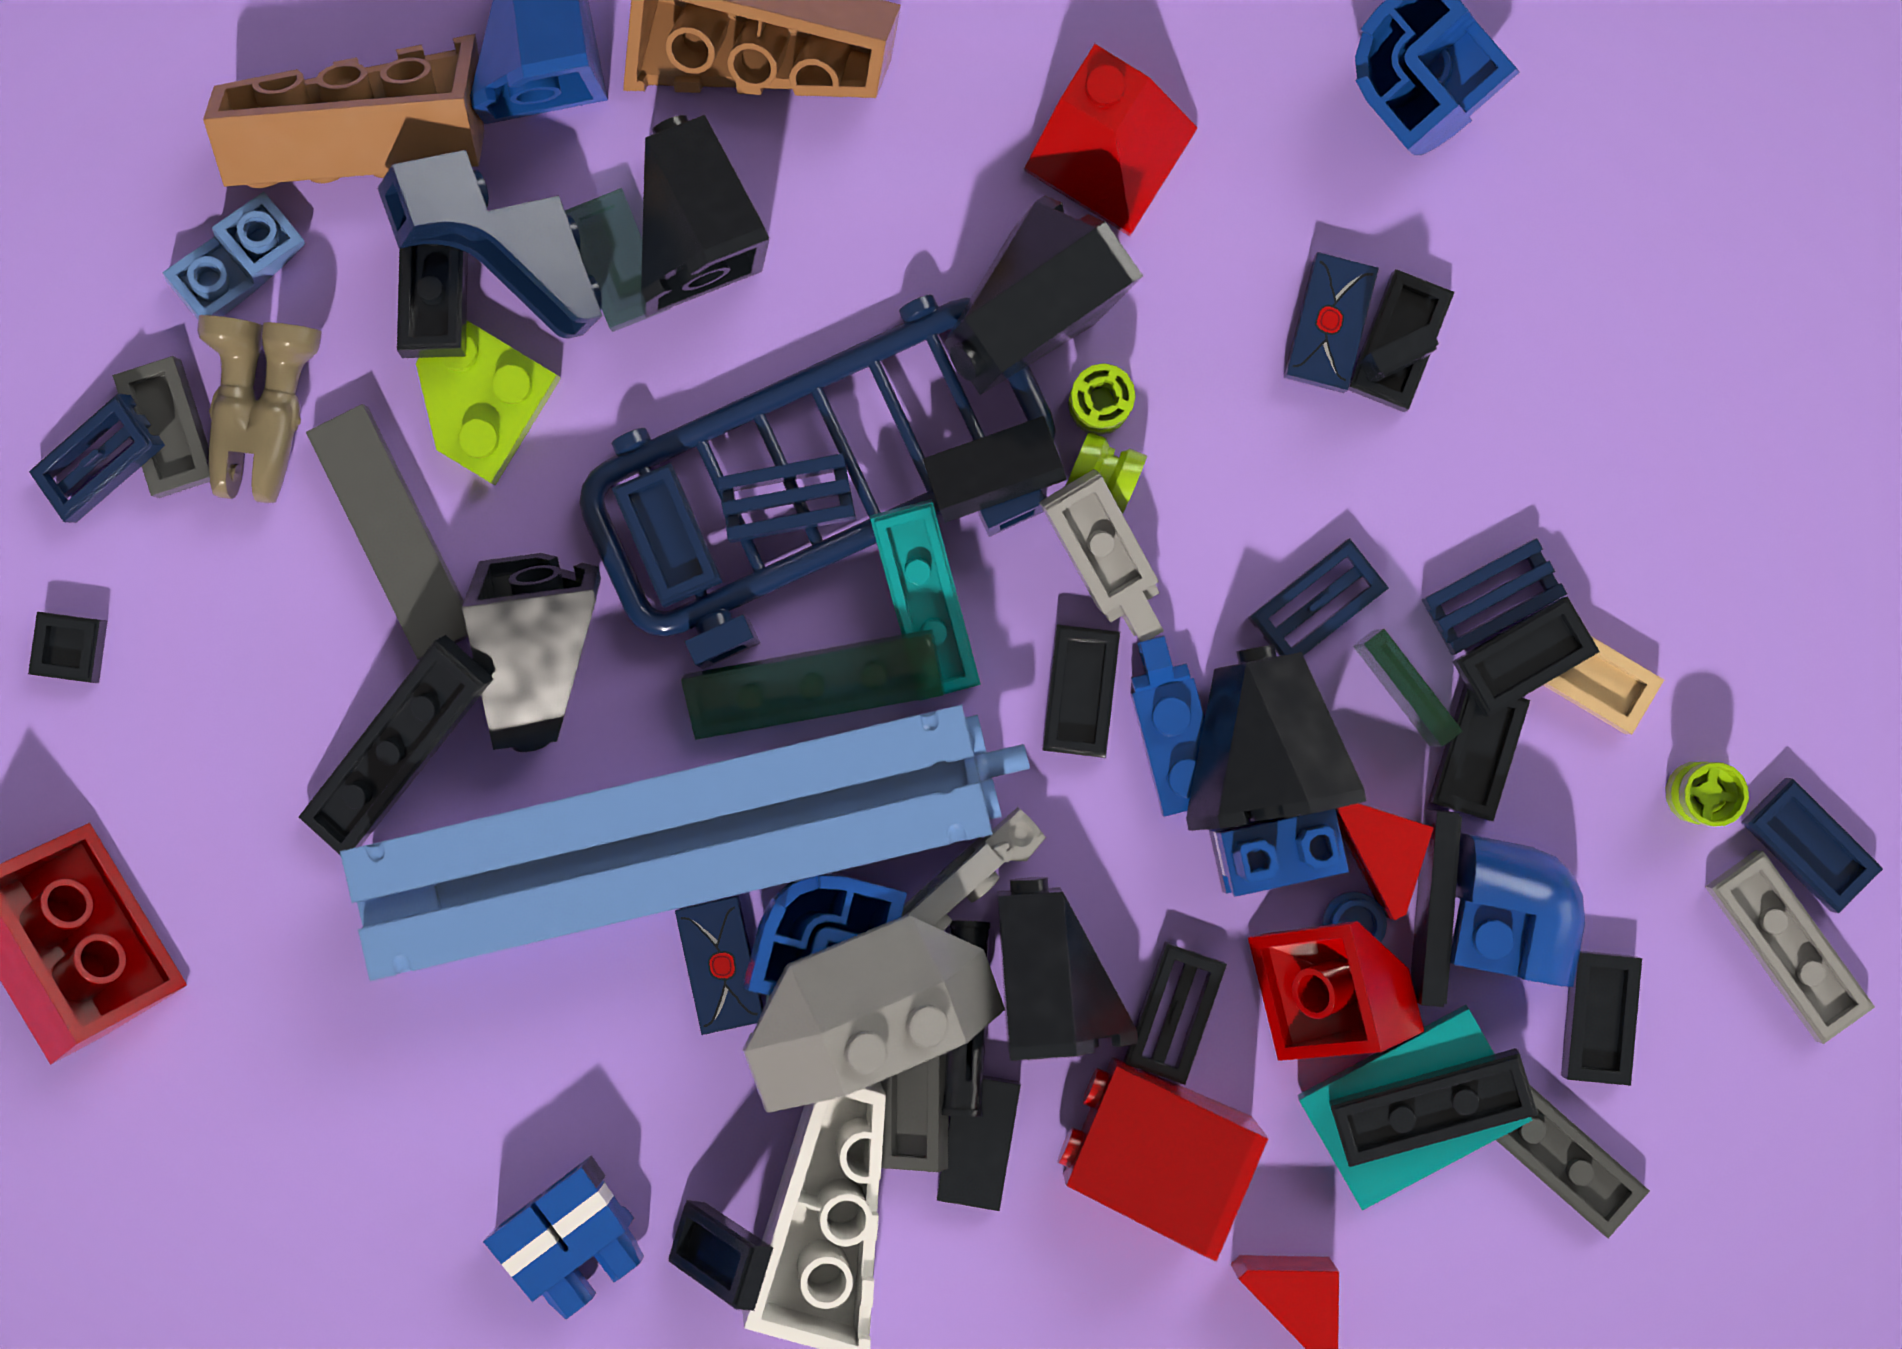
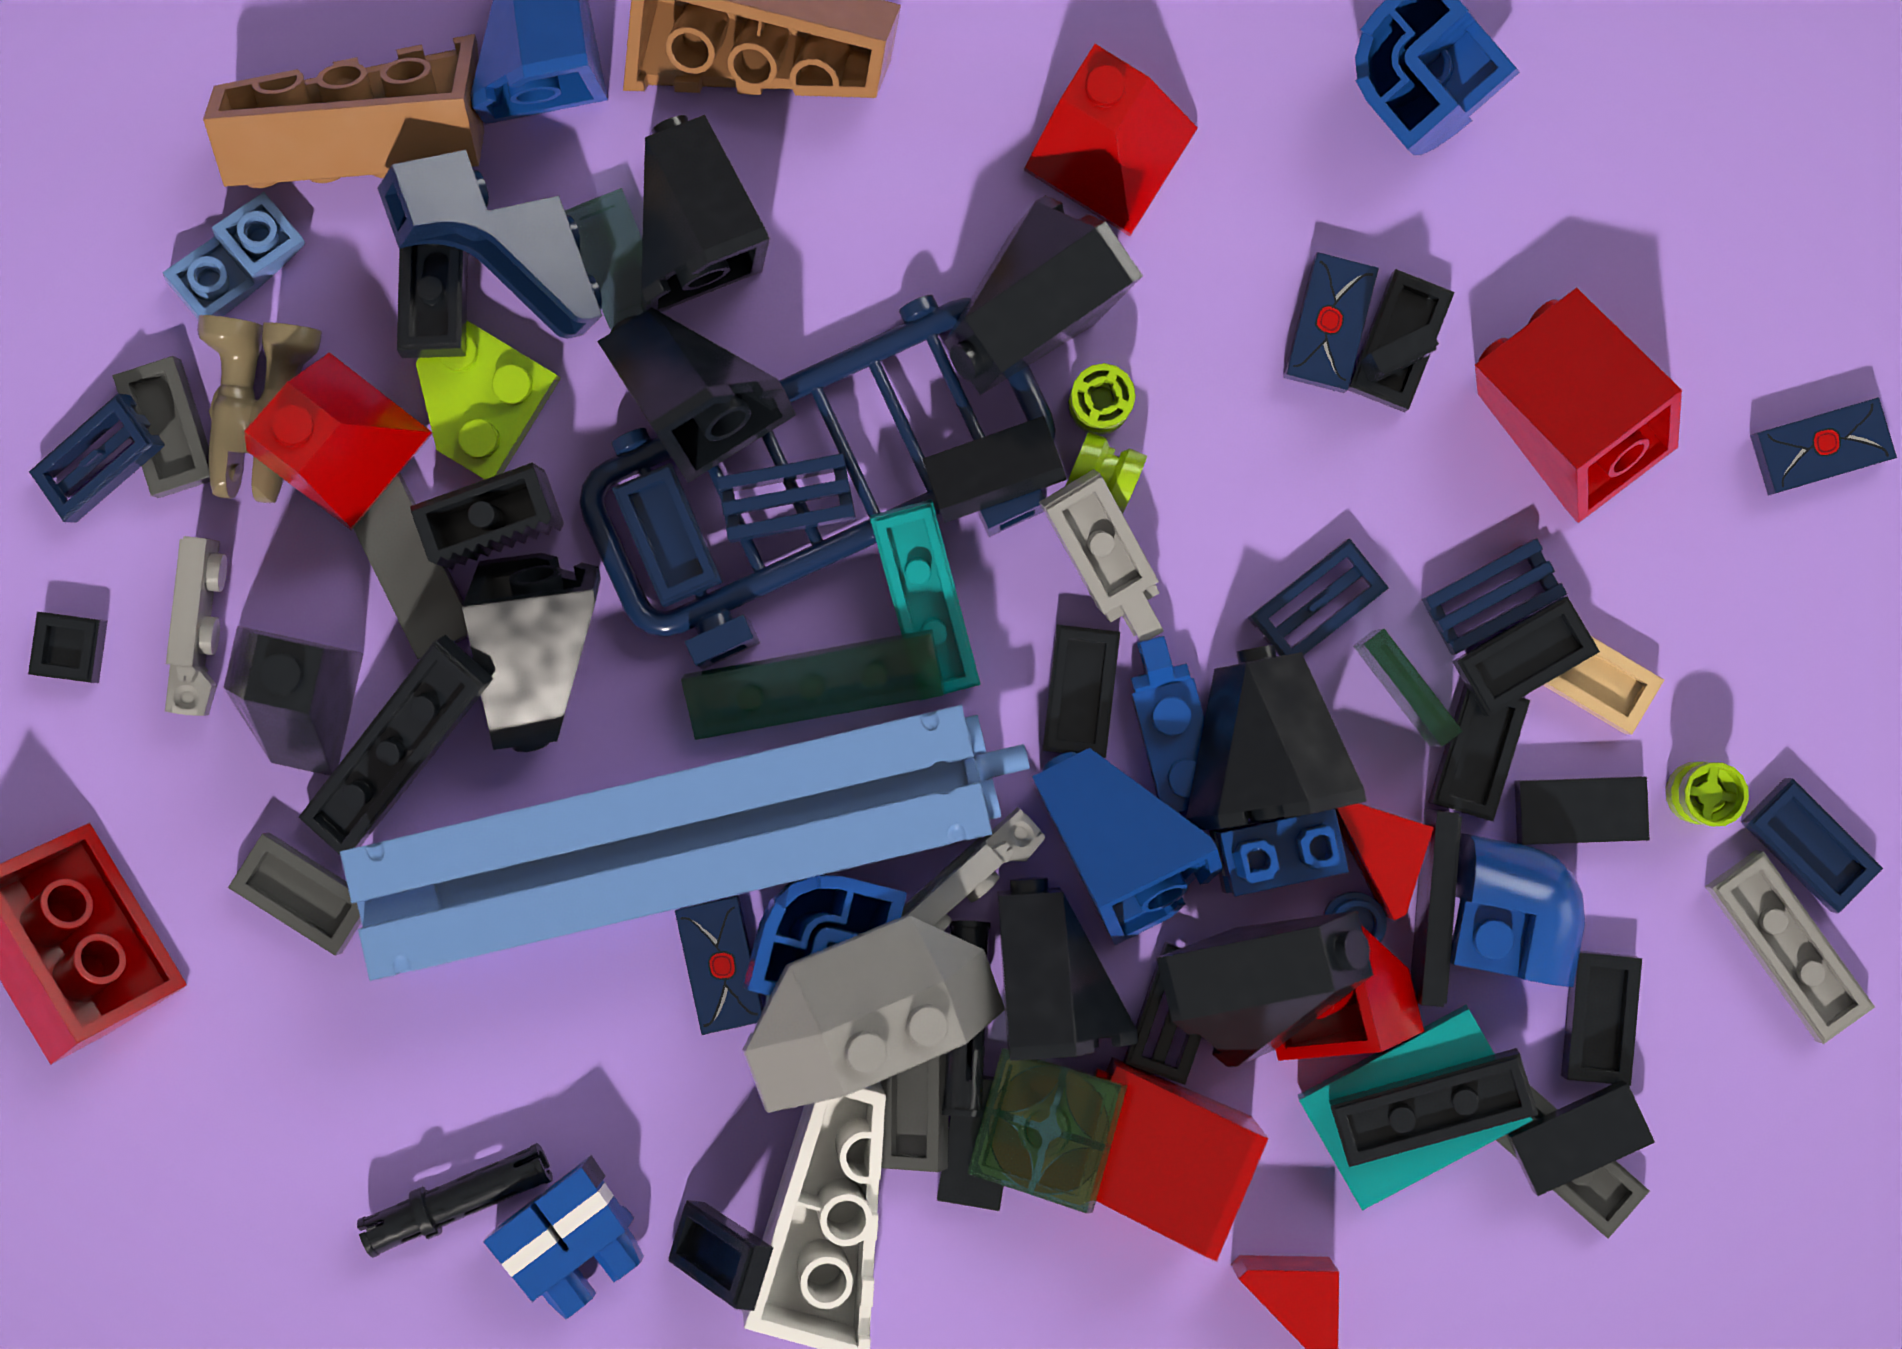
(192, 628): none -> light grey hinge
(293, 696): none -> black slope
(298, 893): none -> dark grey tile
(335, 438): none -> red slope
(432, 1209): none -> black pin
(487, 516): none -> black brick
(693, 391): none -> black slope
(1047, 1131): none -> tile
(1124, 842): none -> blue slope
(1264, 981): none -> black slope
(1580, 402): none -> red slope
(1580, 1137): none -> black tile
(1582, 810): none -> black tile
(1823, 446): none -> dark blue tile

